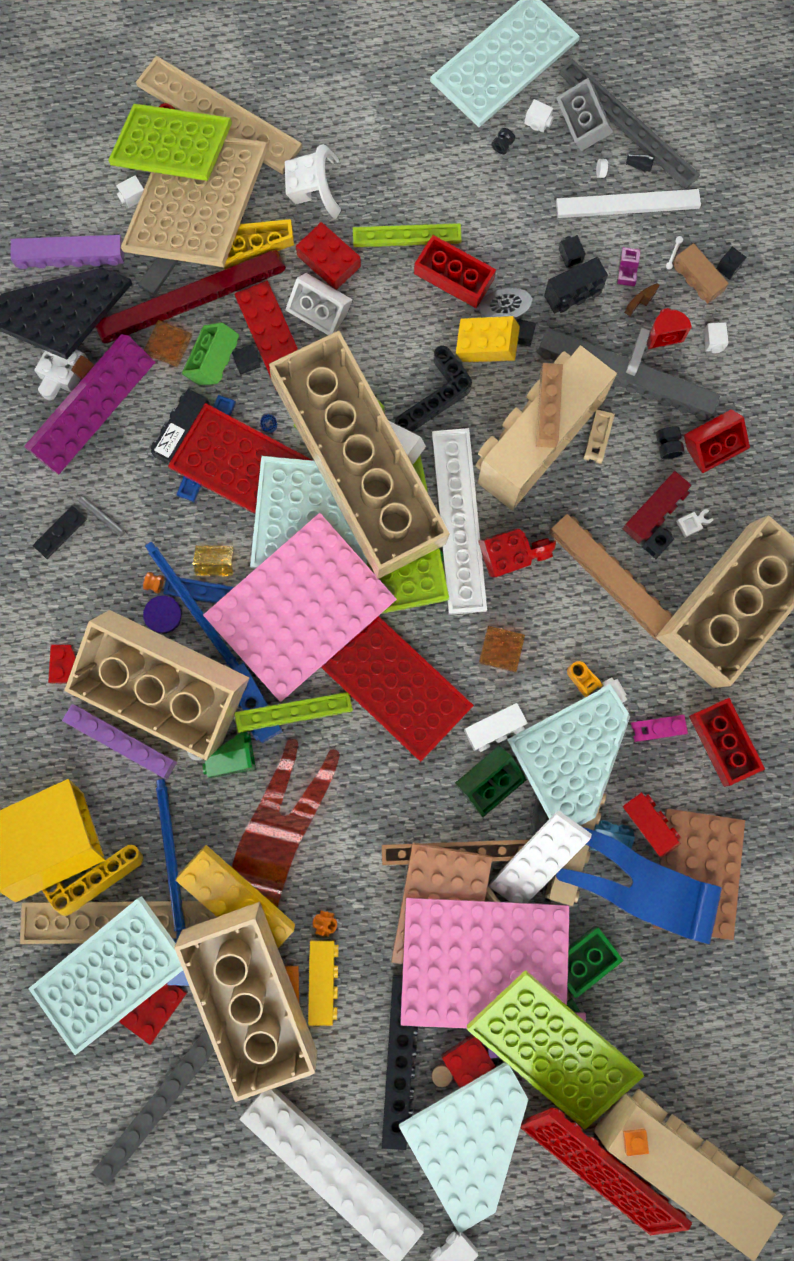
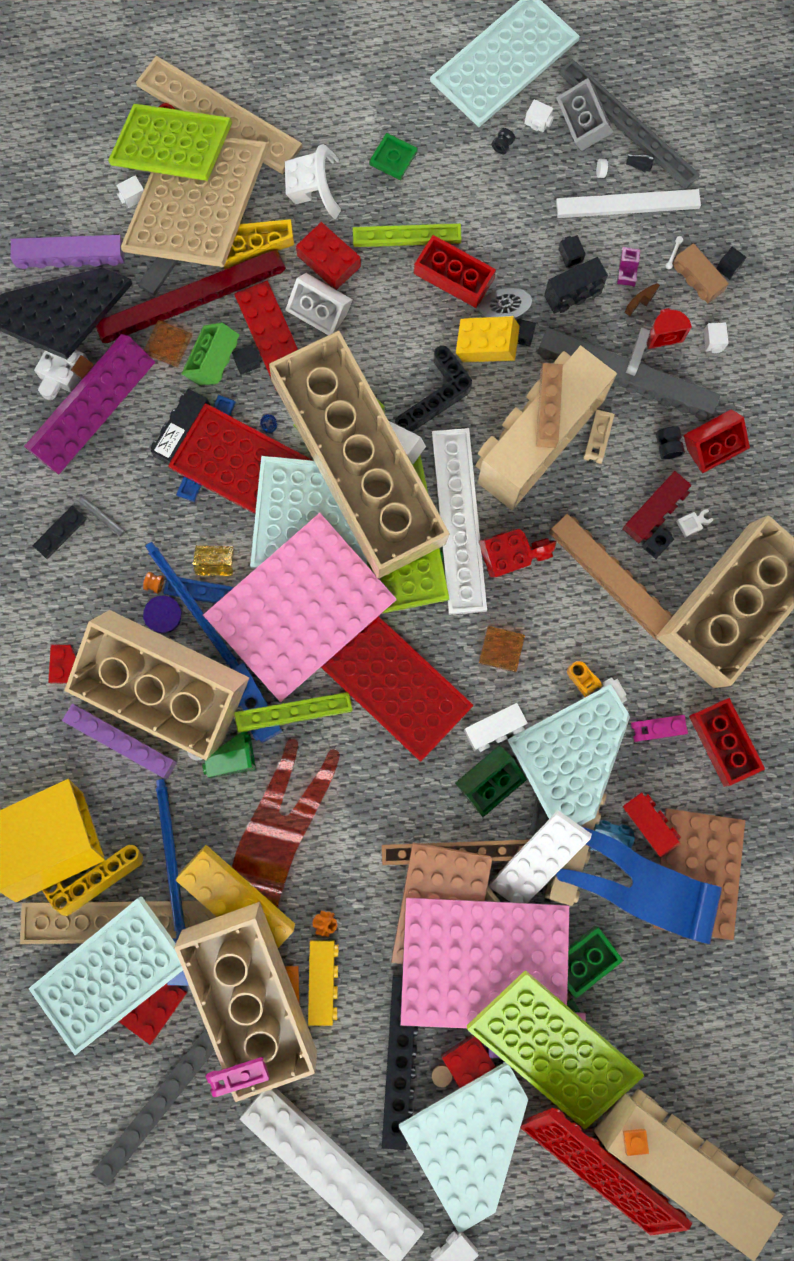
(238, 1077): none -> plate
(393, 156): none -> green plate

